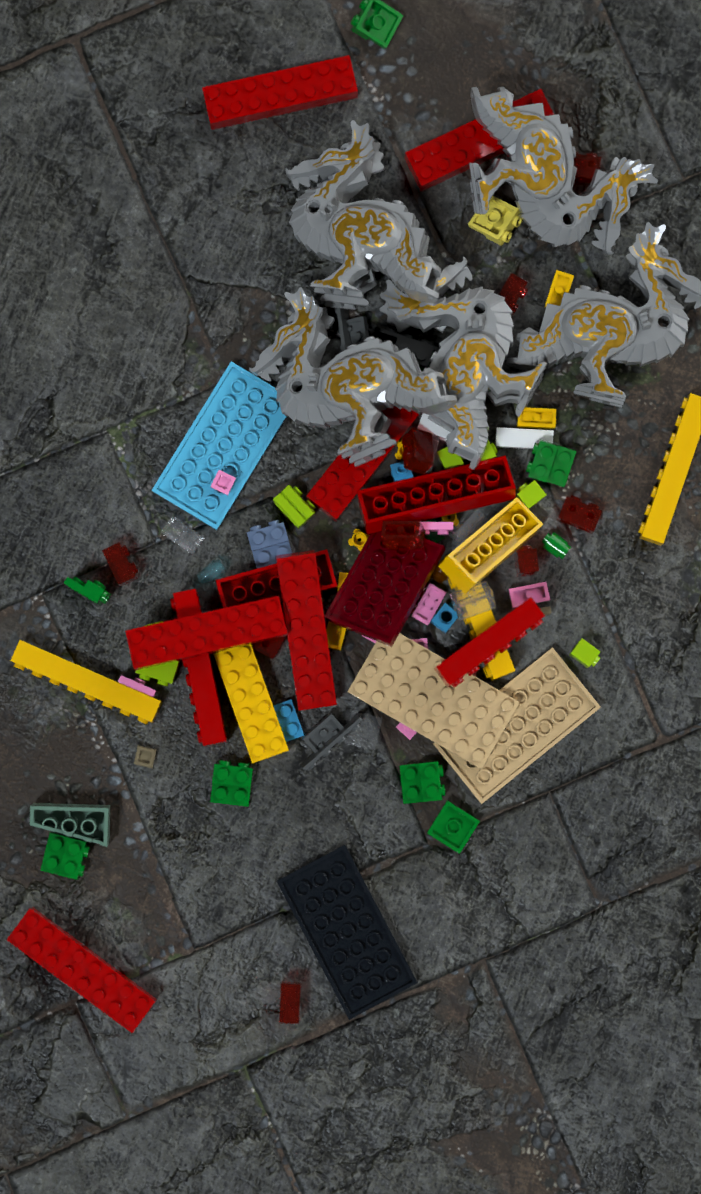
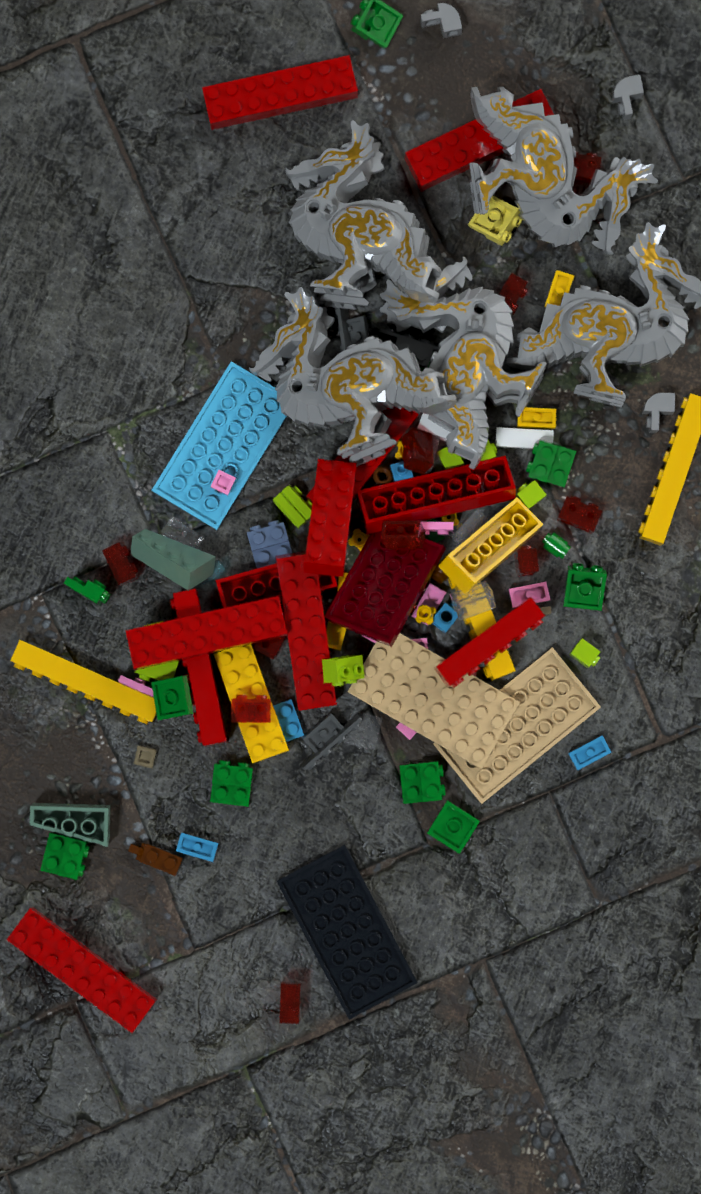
(157, 858): none -> reddish brown hinge
(172, 697): none -> green plate
(173, 559): none -> sand green wedge
(197, 847): none -> dark azure plate
(251, 710): none -> clear red brick
(330, 518): none -> red brick
(343, 669): none -> lime brick
(382, 470): none -> reddish brown cone
(422, 610): none -> yellow plate
(445, 16): none -> light grey brick
(585, 587): none -> green plate
(589, 752): none -> dark azure plate
(626, 90): none -> light grey brick
(658, 405): none -> light grey brick

